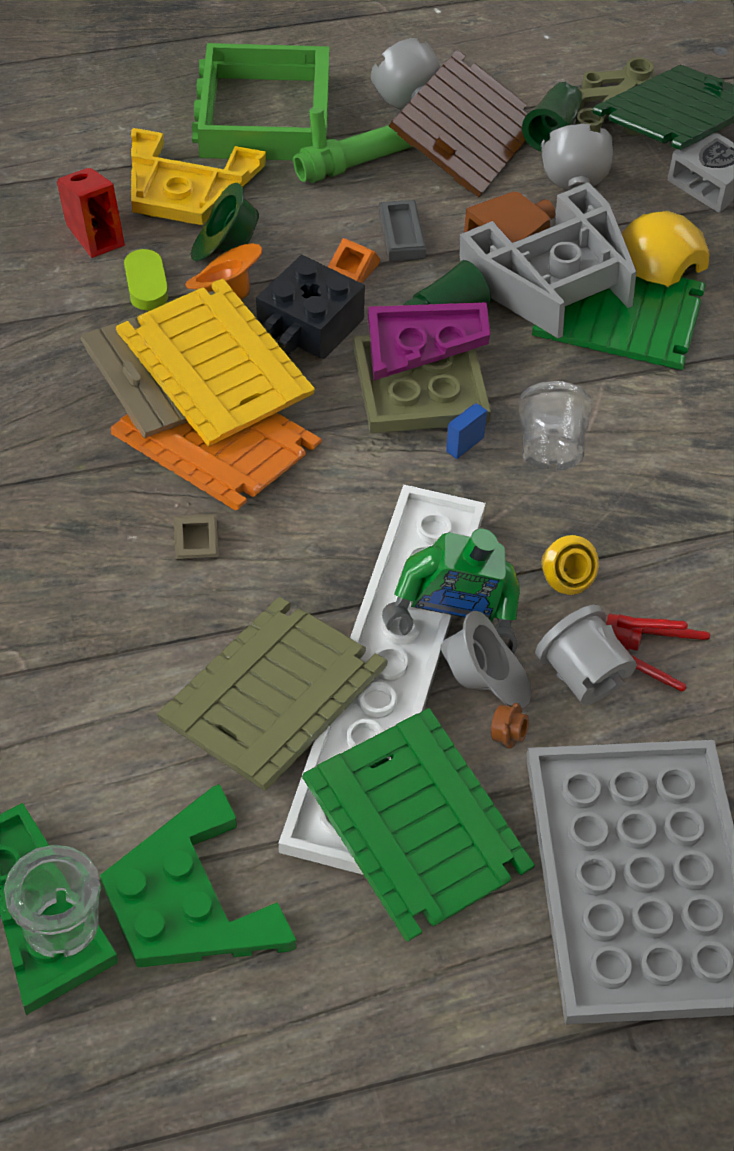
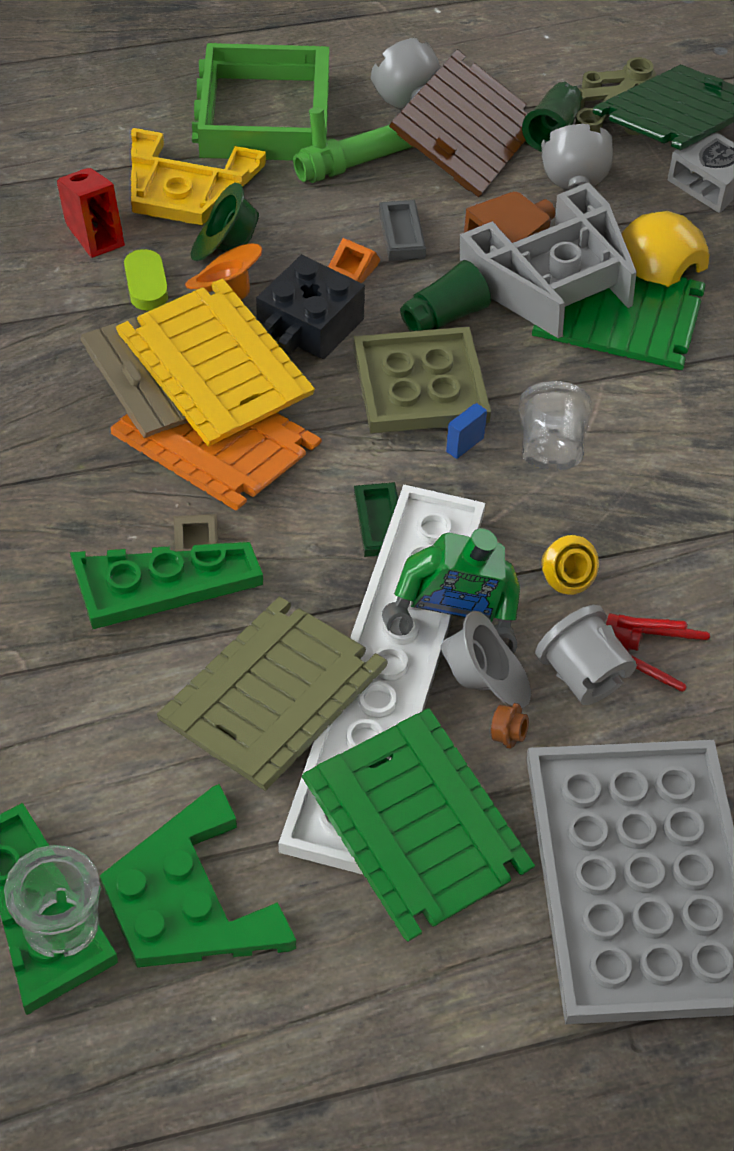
(143, 584): none -> green wing
(375, 510): none -> dark green tile
(422, 334): magenta wing -> none

